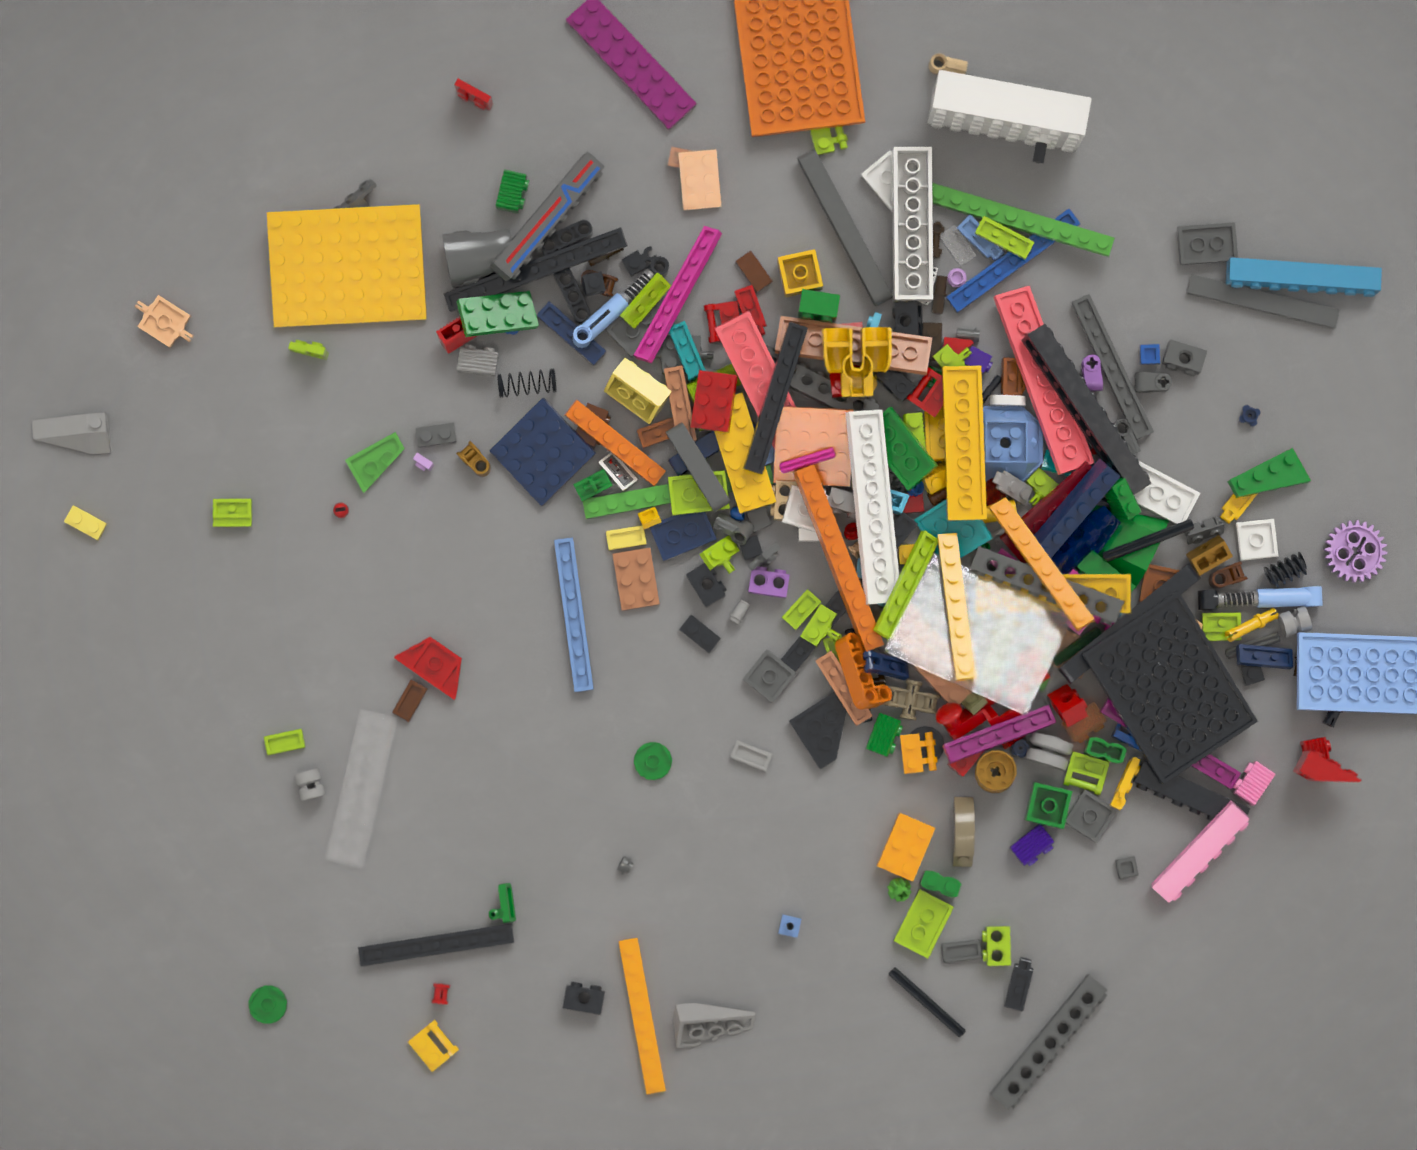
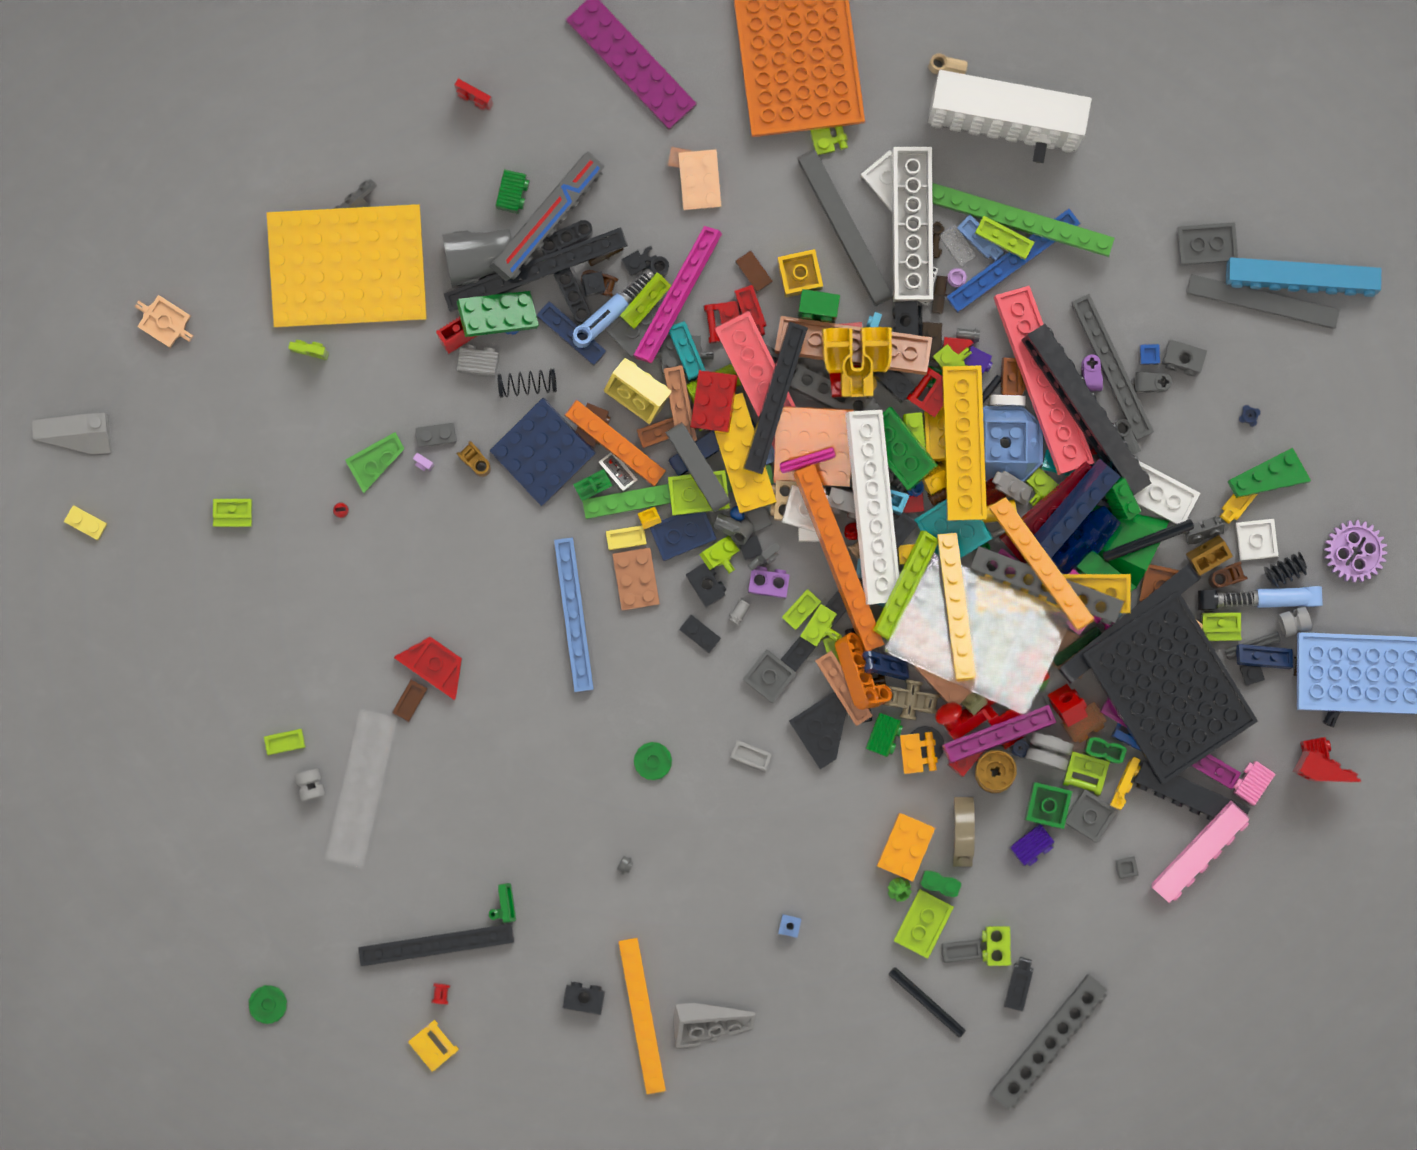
(1258, 621): yellow pin -> none

